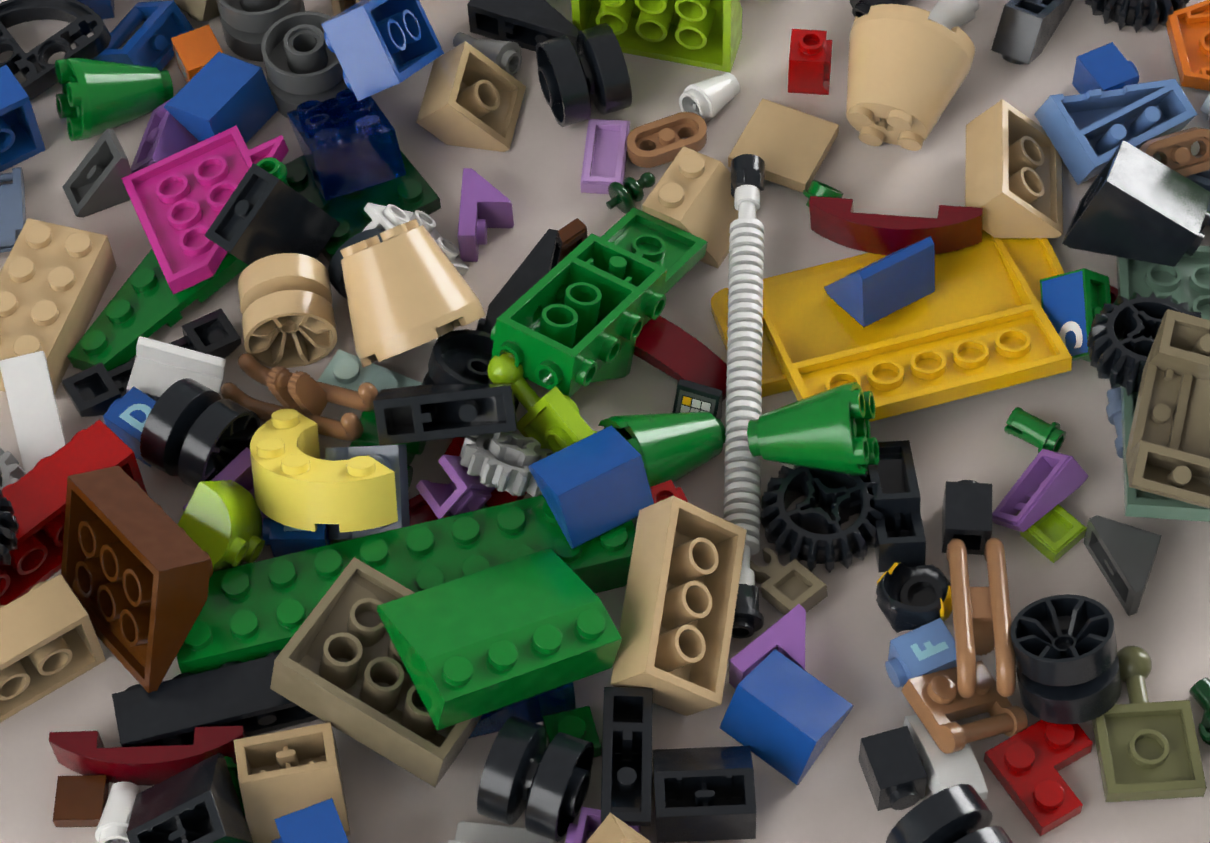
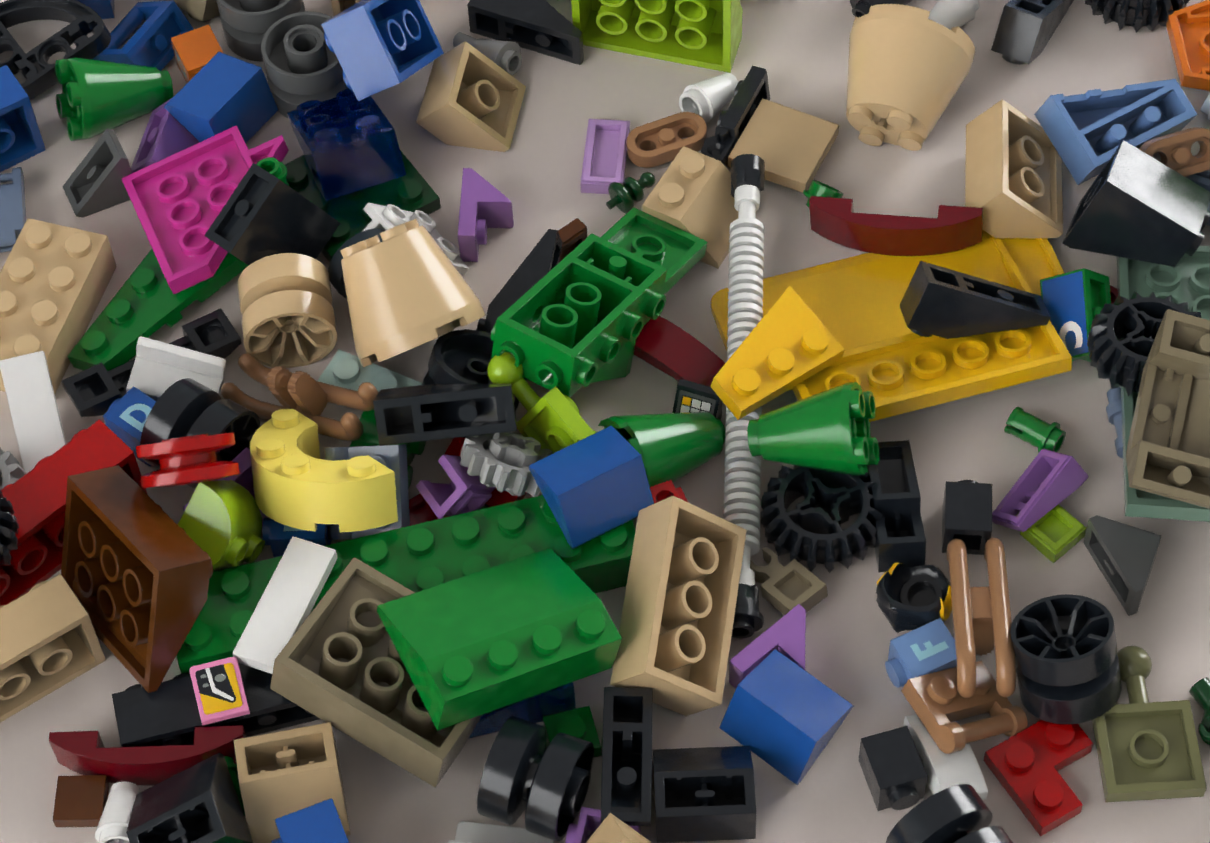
(188, 460): none -> red wheel
(219, 690): none -> slope
(285, 603): none -> white tile
(577, 77): black wheel -> none
(735, 119): none -> black hinge
(776, 356): none -> yellow wing
(809, 62): red window -> none
(887, 283): blue slope -> none
(963, 305): none -> black slope
(1104, 70): blue brick -> none

